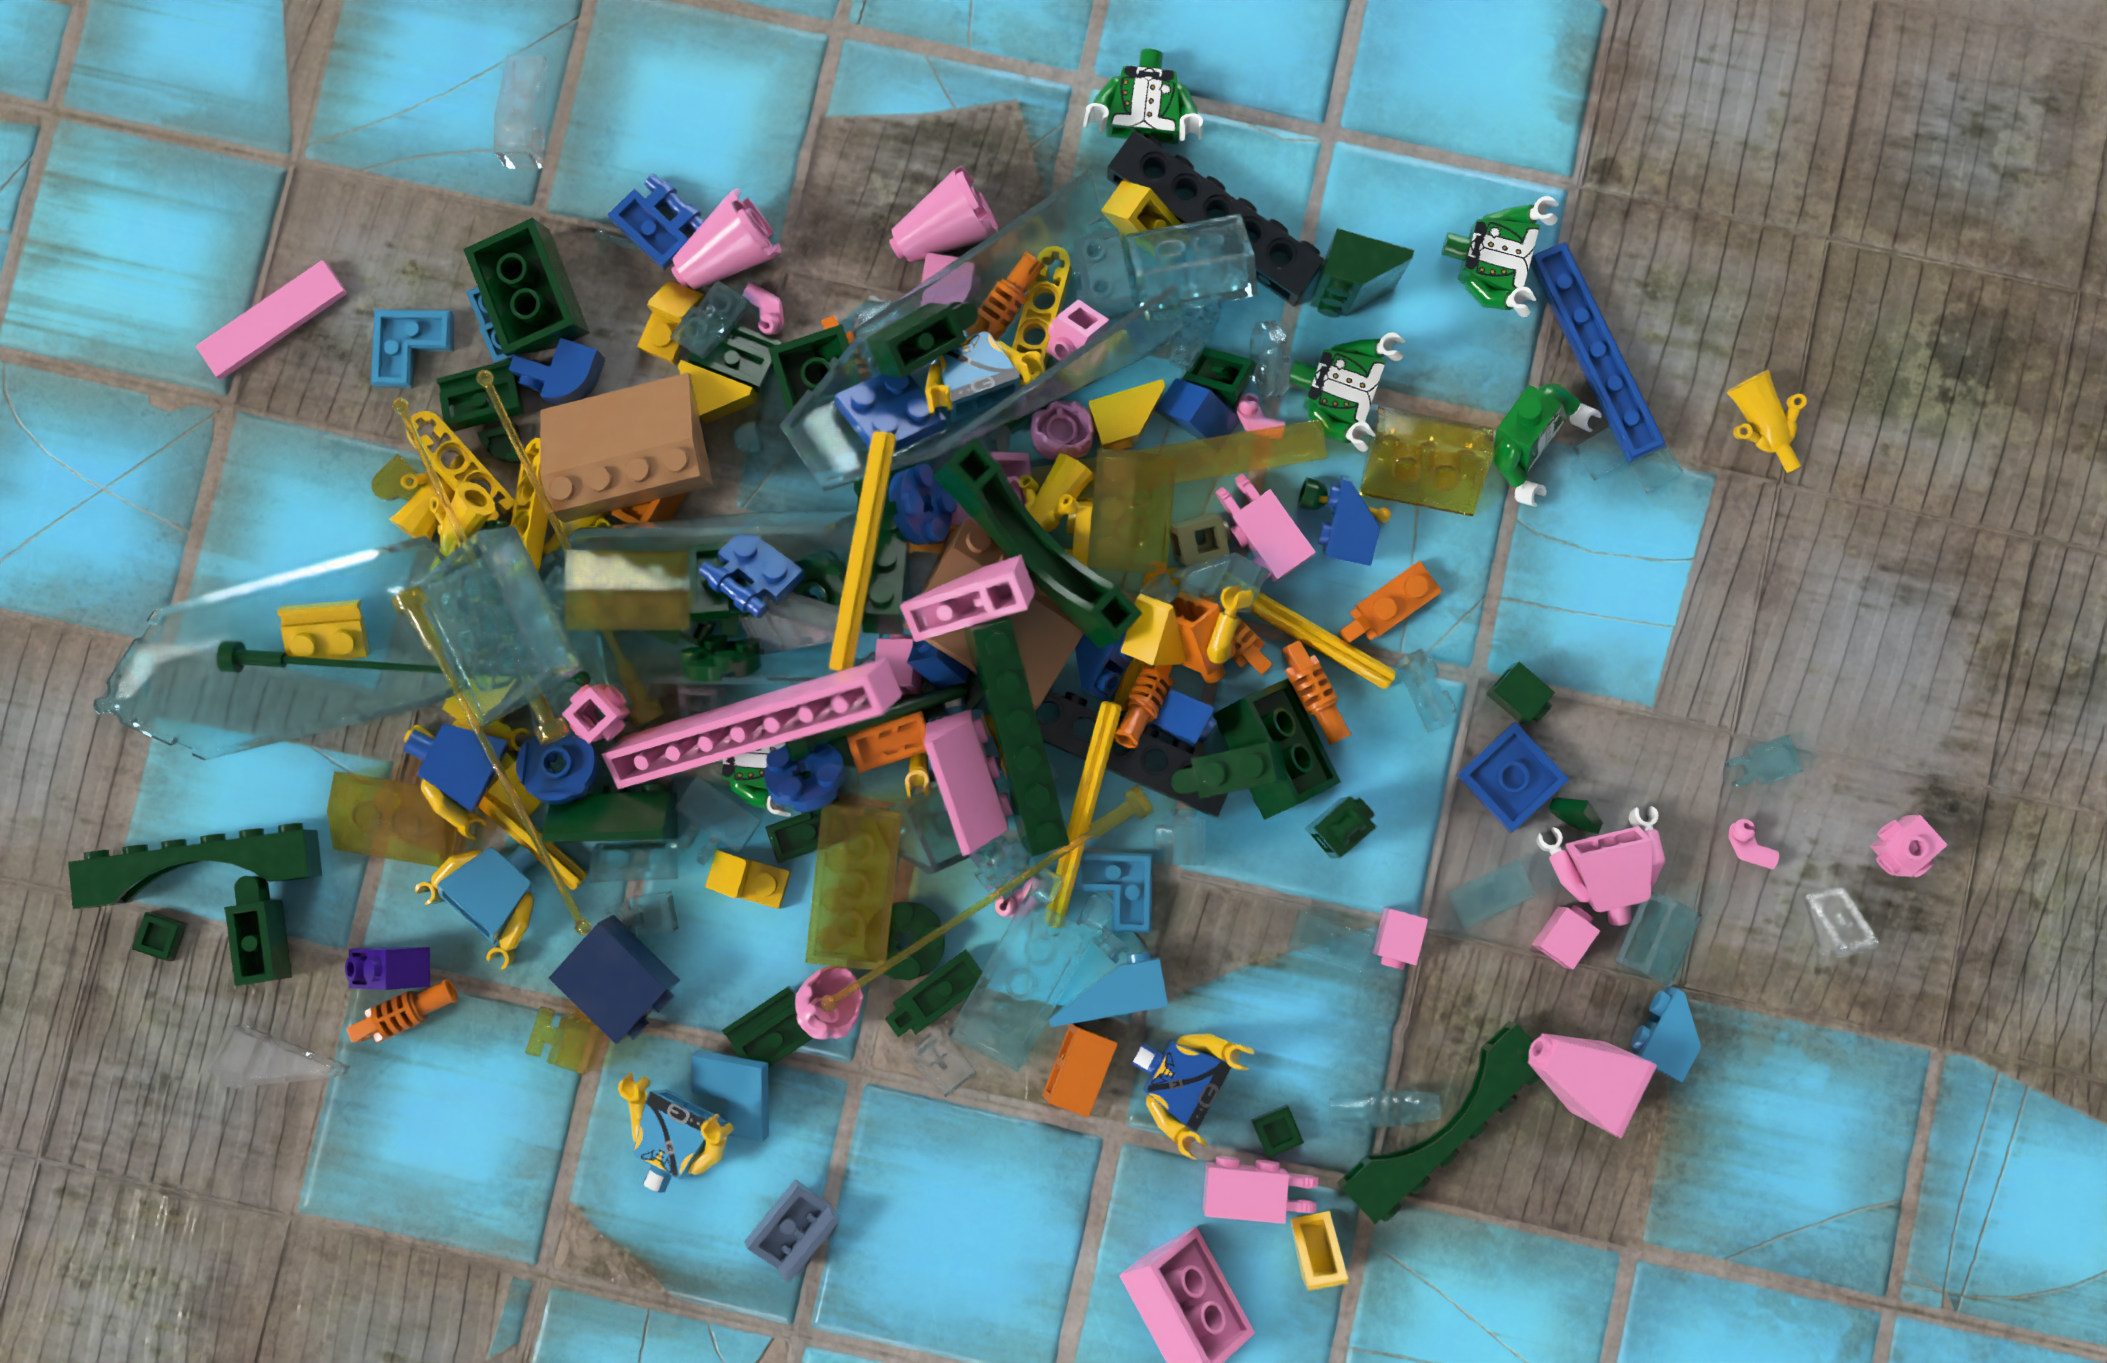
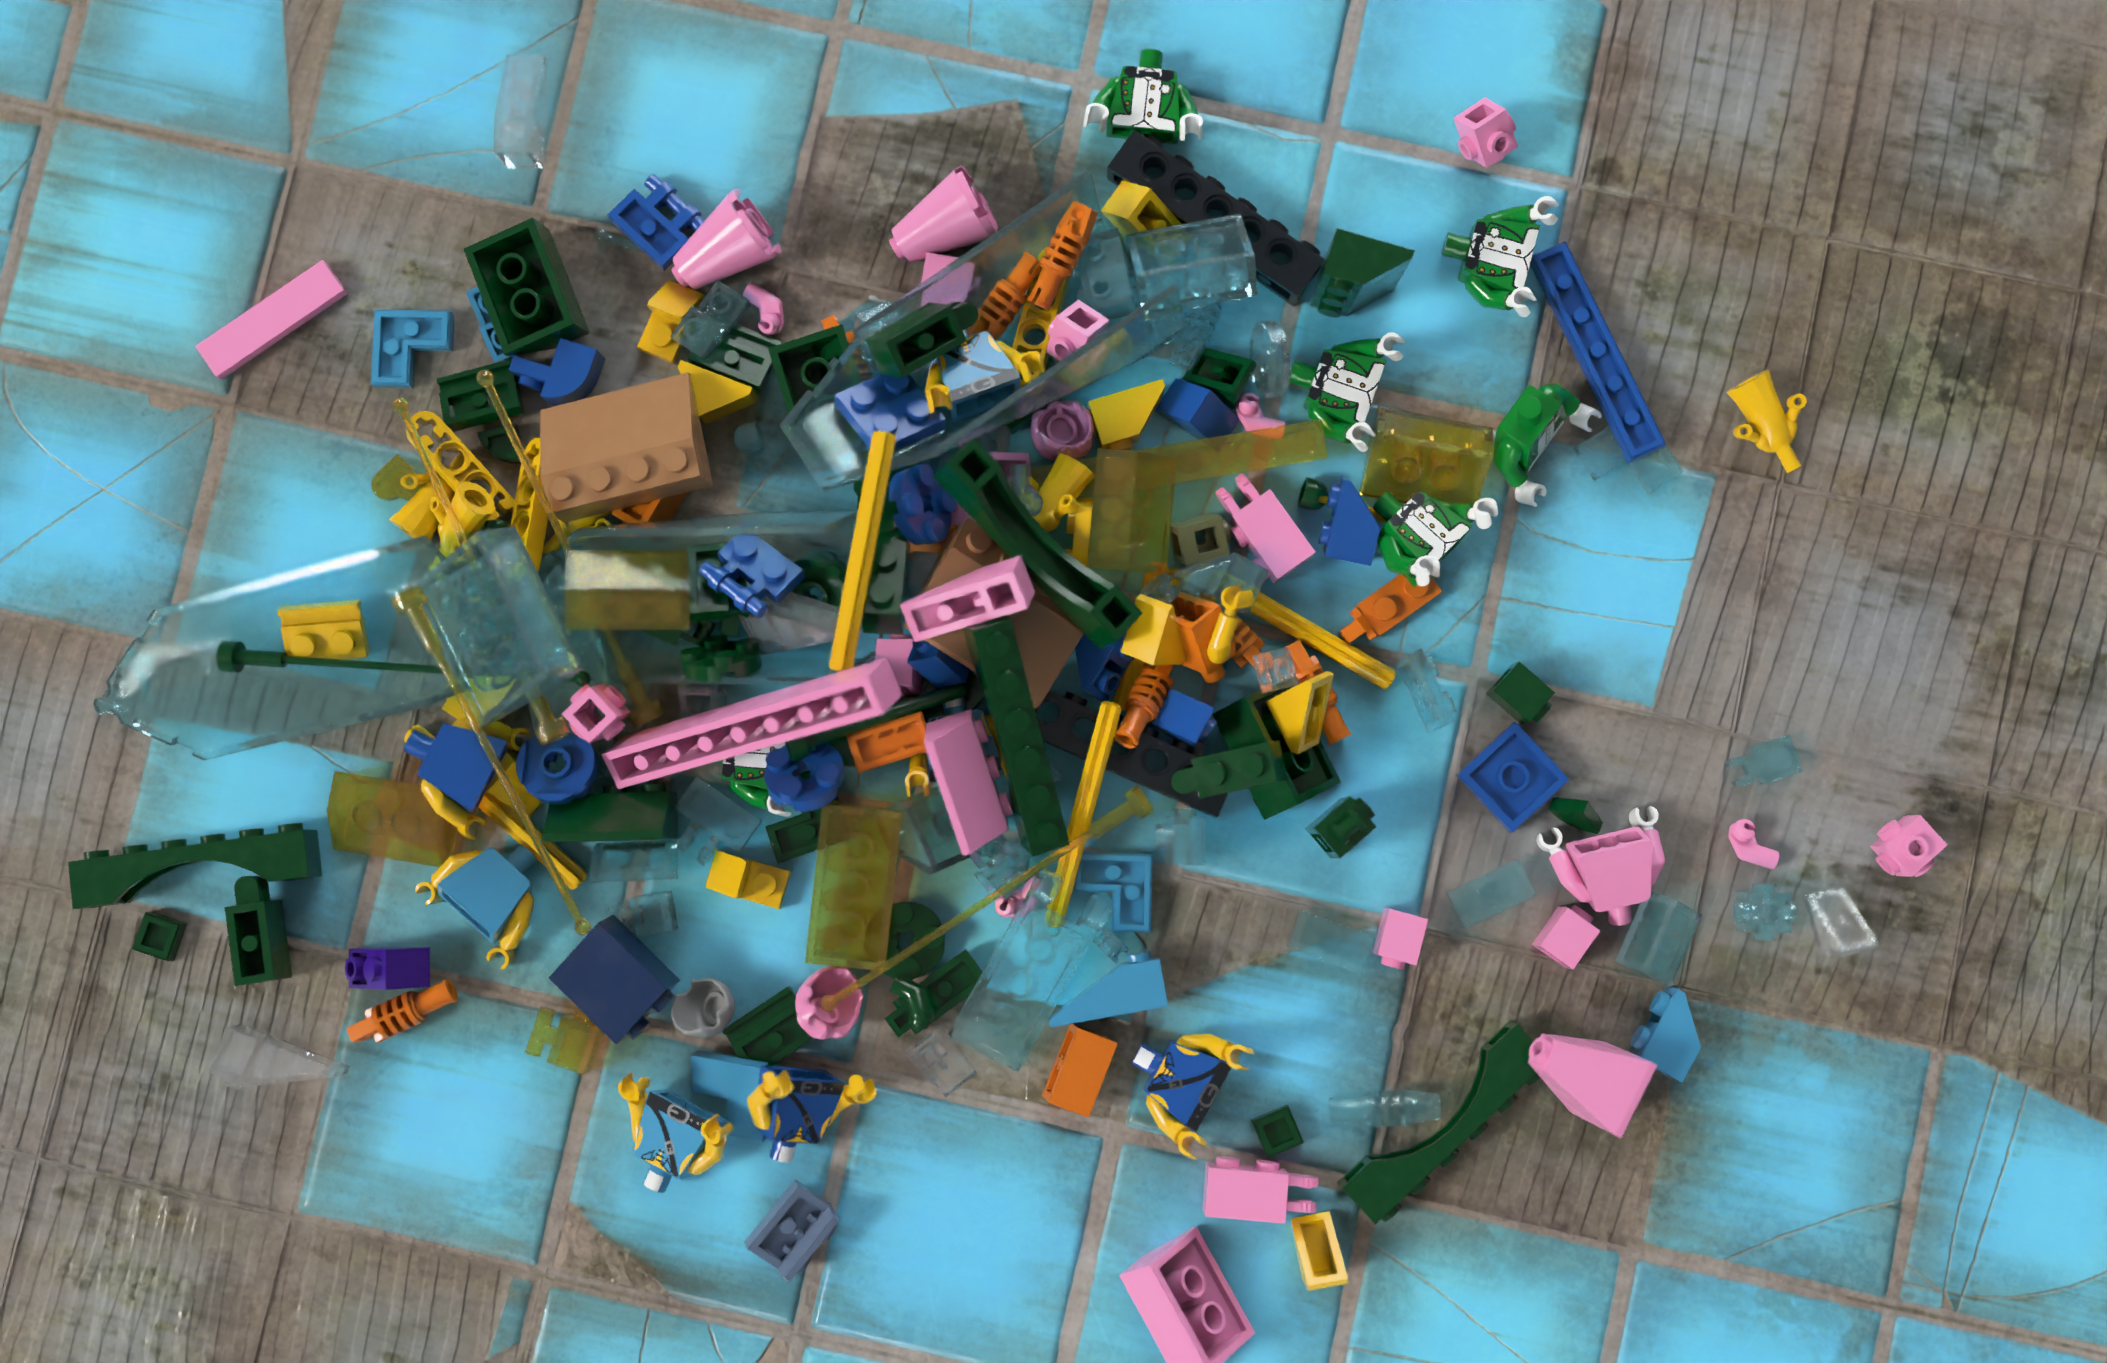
(703, 1008): none -> light grey hair
(801, 1104): none -> torso
(918, 999): none -> dark green arm
(1026, 493): none -> clear light blue arm
(1063, 253): none -> orange hinge
(1275, 670): none -> clear plate
(1302, 711): none -> yellow slope
(1426, 532): none -> torso
(1485, 132): none -> bright pink brick
(1751, 908): none -> clear light blue brick

